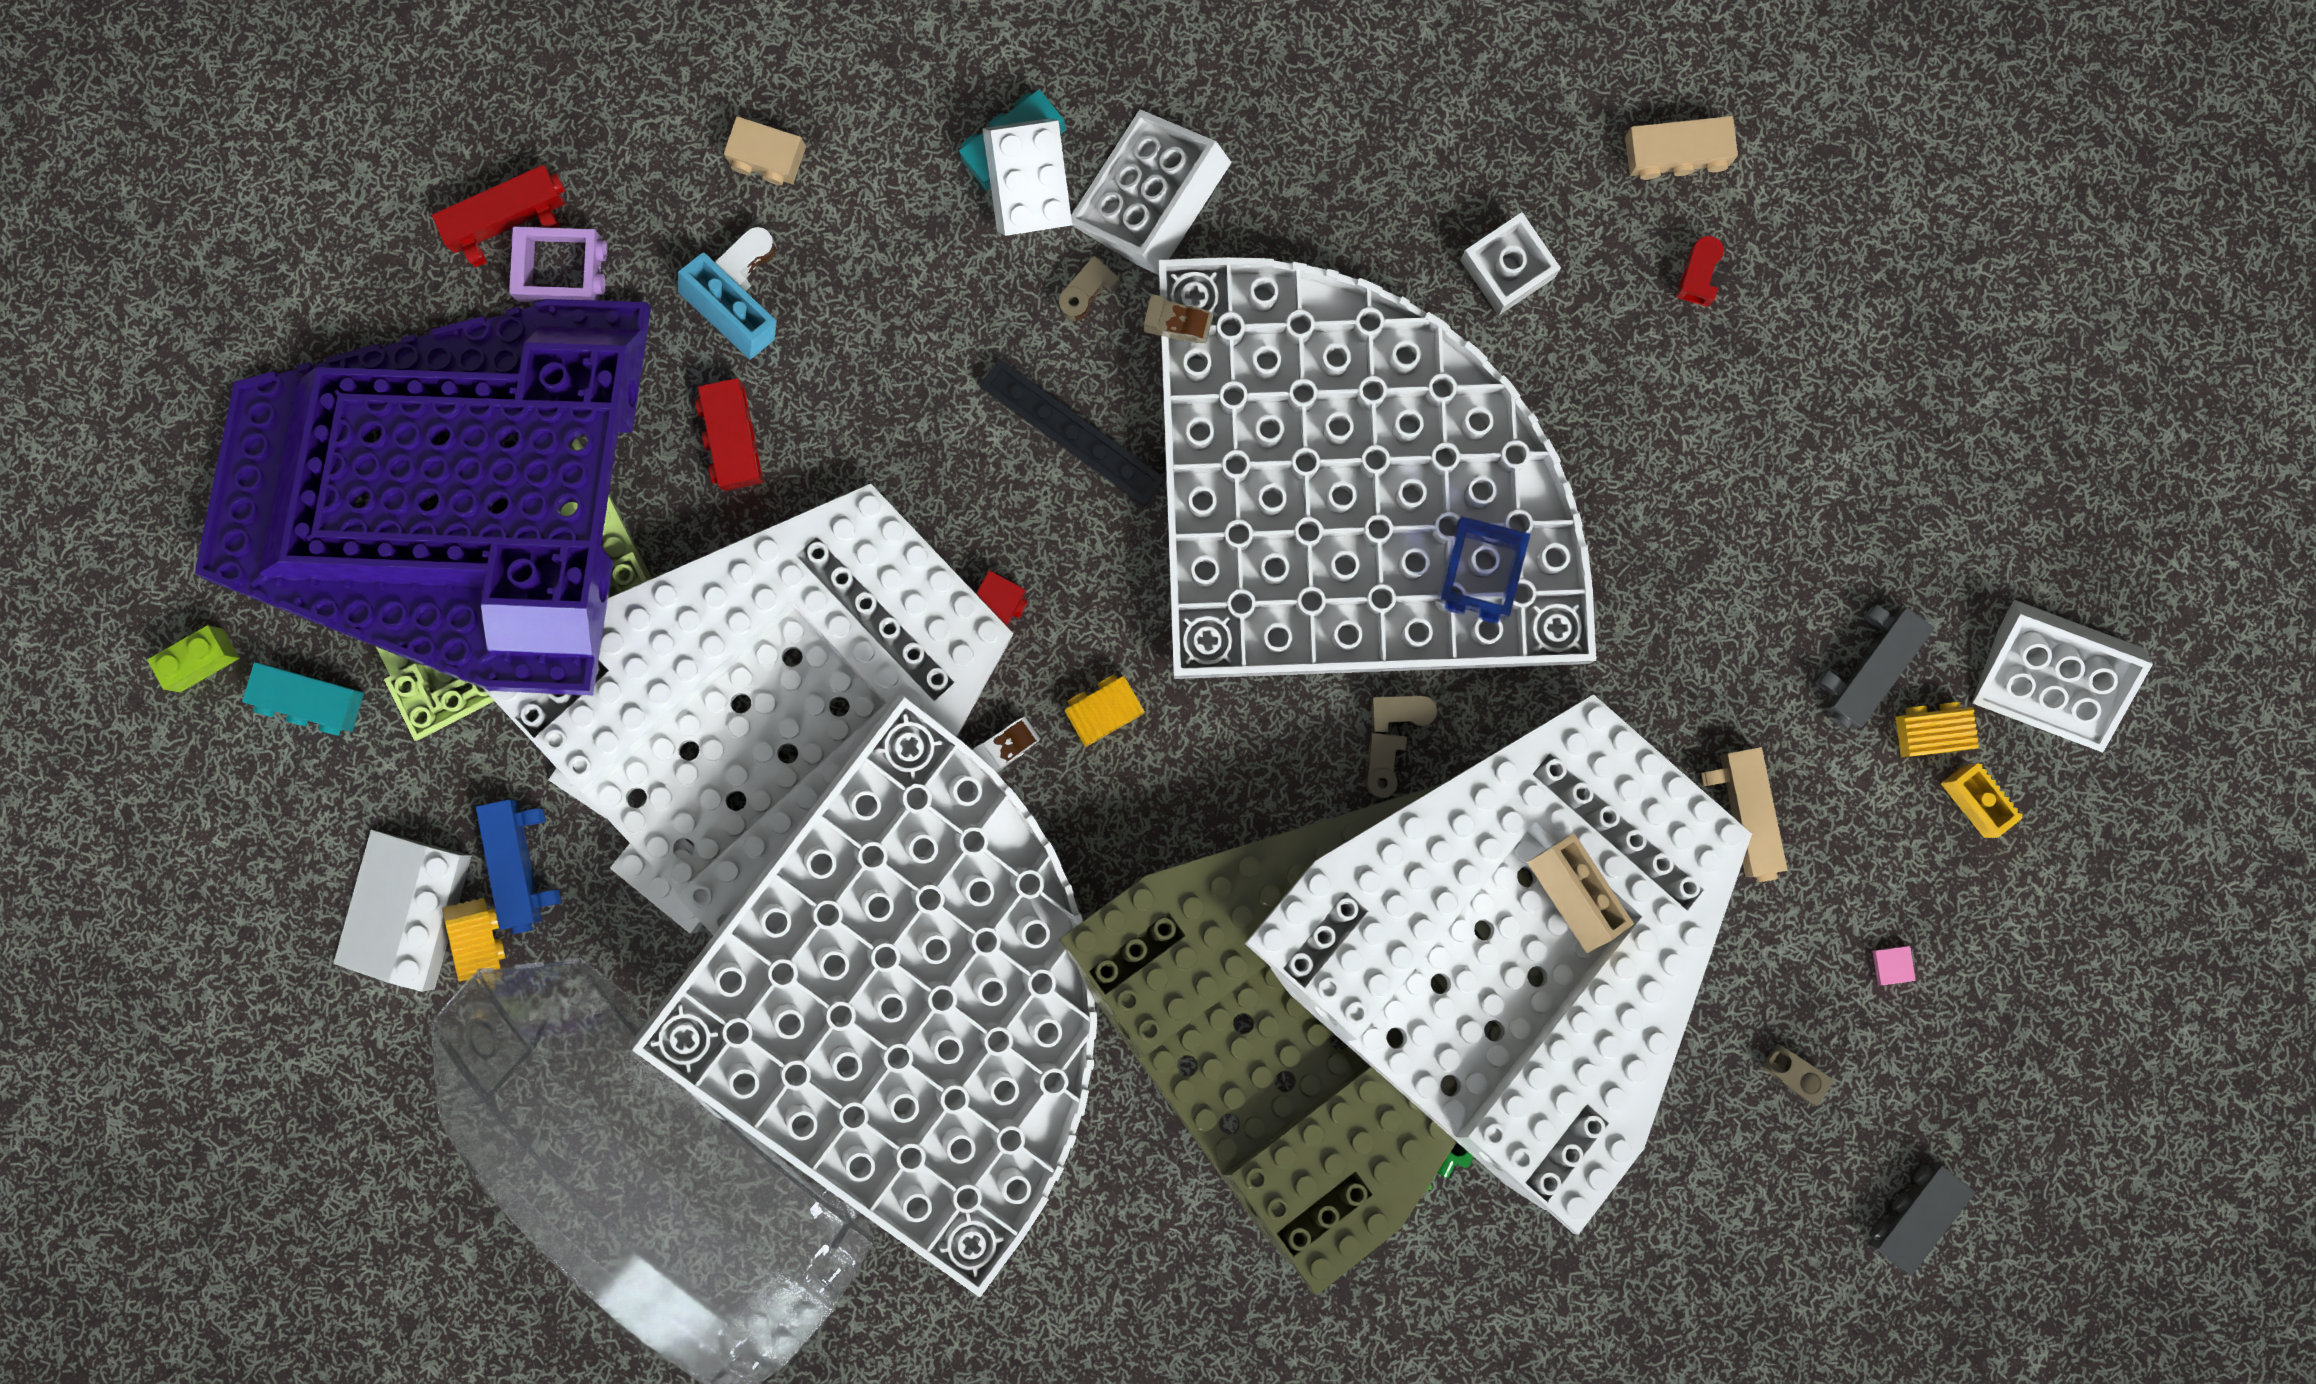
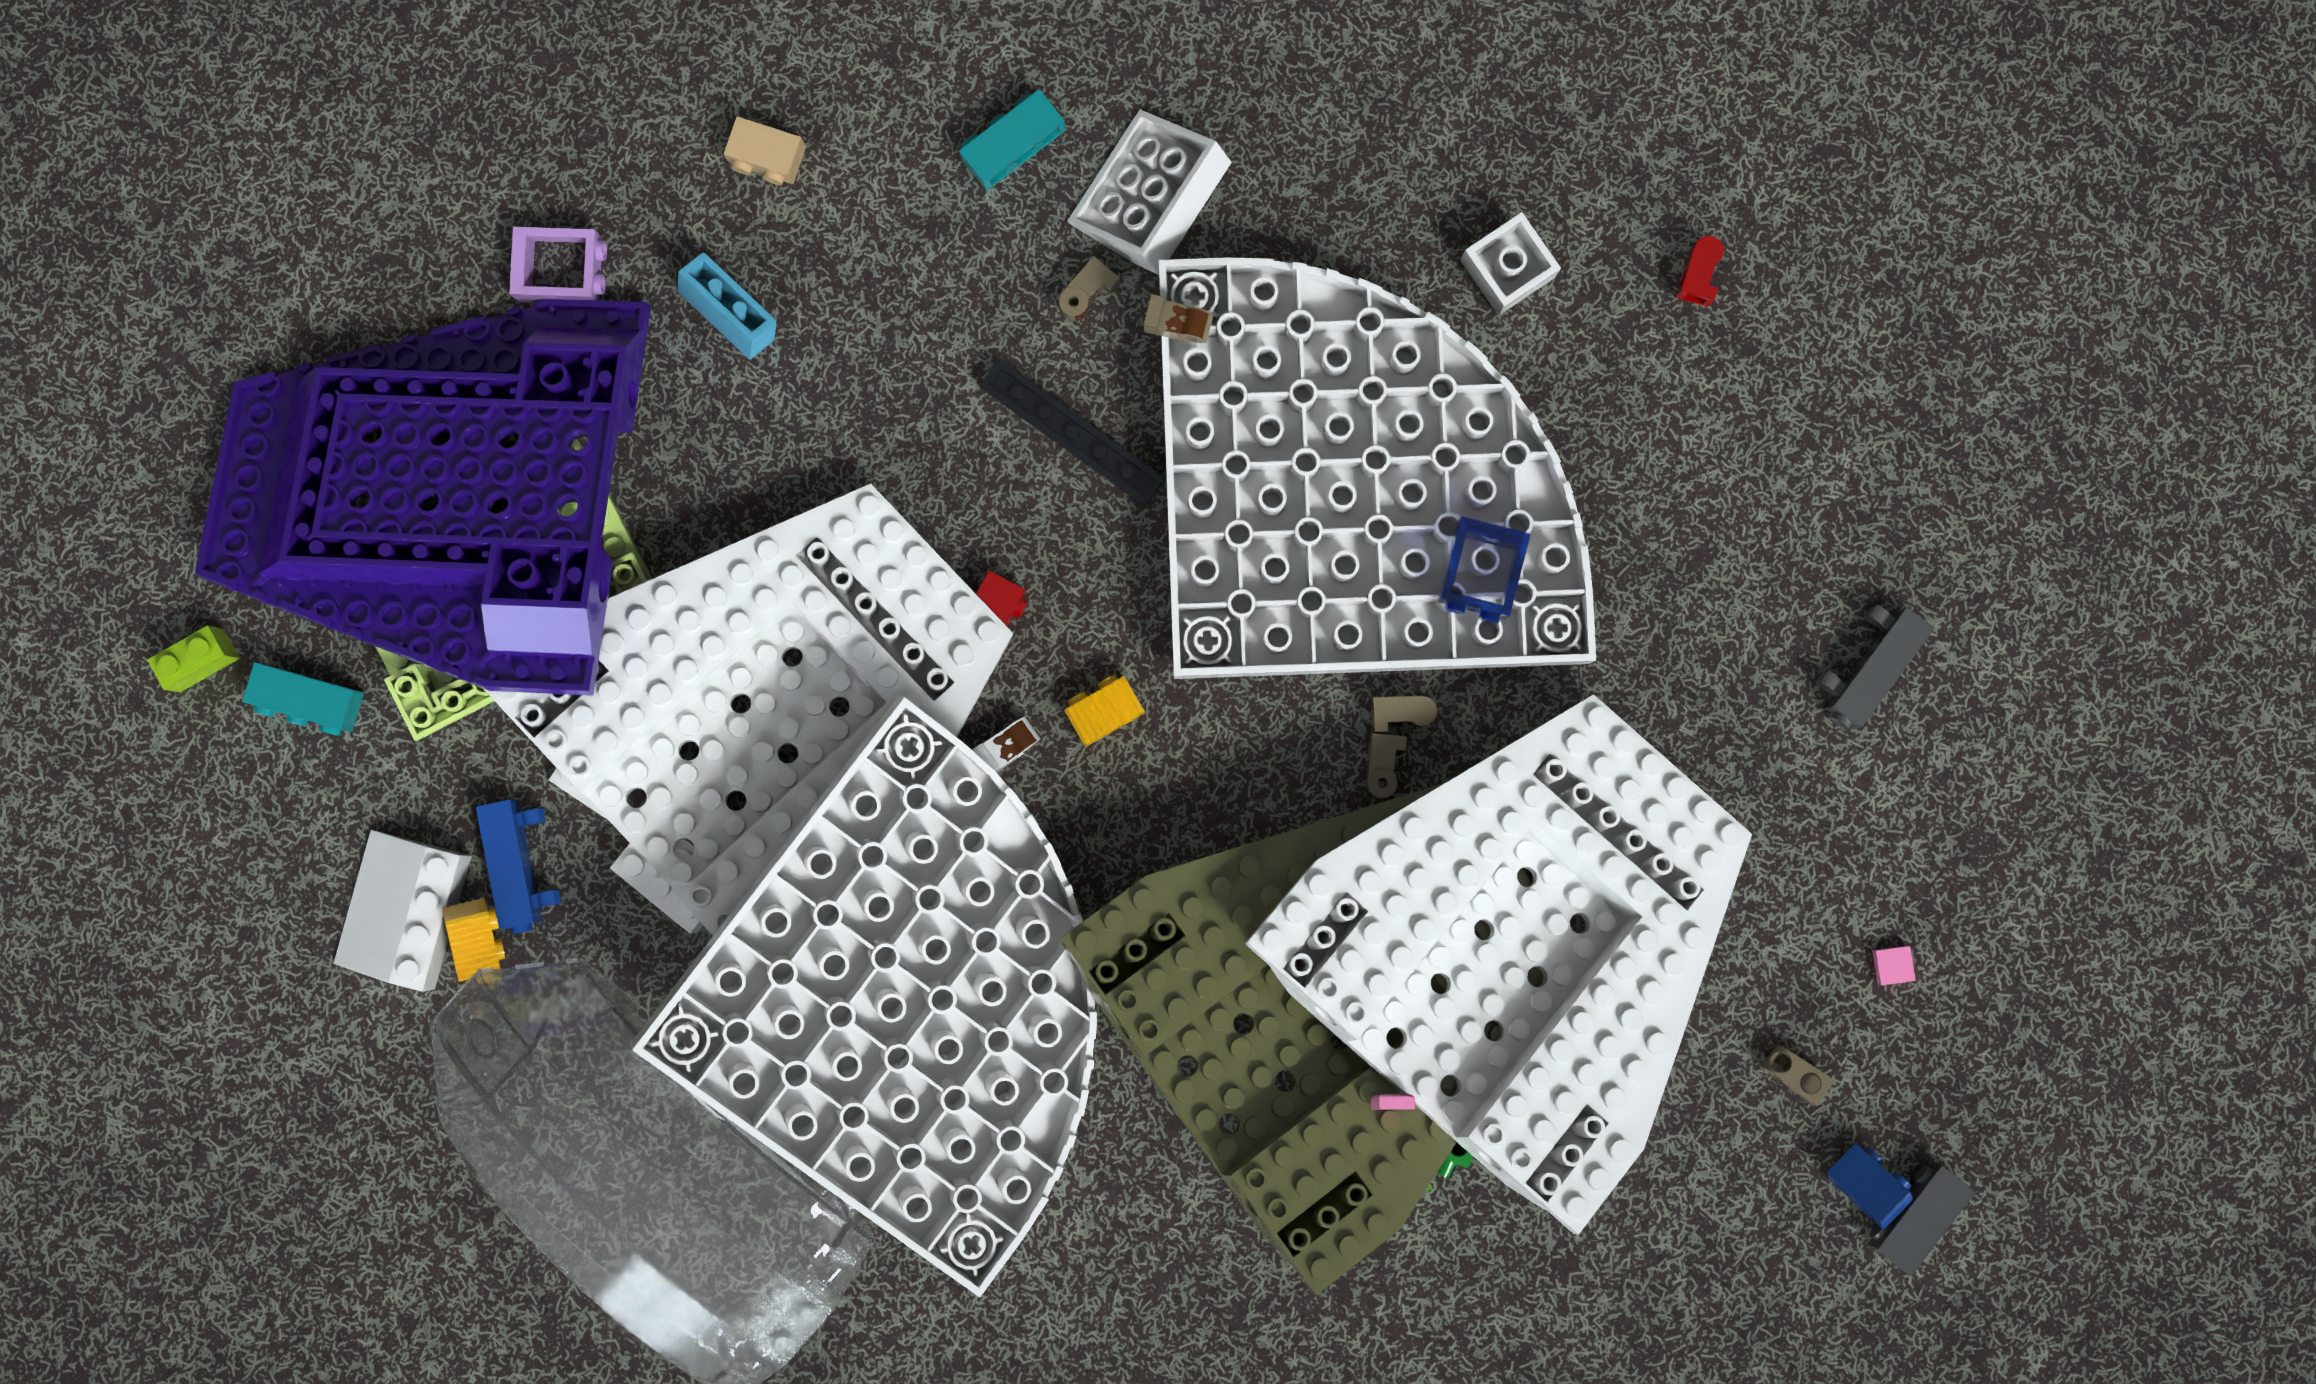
(499, 210): red brick -> none
(729, 435): red brick -> none
(747, 254): white leg -> none
(1027, 176): white brick -> none
(1392, 1102): none -> bright pink tile
(1580, 893): tan brick -> none
(1681, 147): tan brick -> none
(1752, 808): tan brick -> none
(1870, 1185): none -> blue brick
(1936, 731): yellow brick -> none
(1981, 800): yellow brick -> none
(2061, 676): white slope -> none

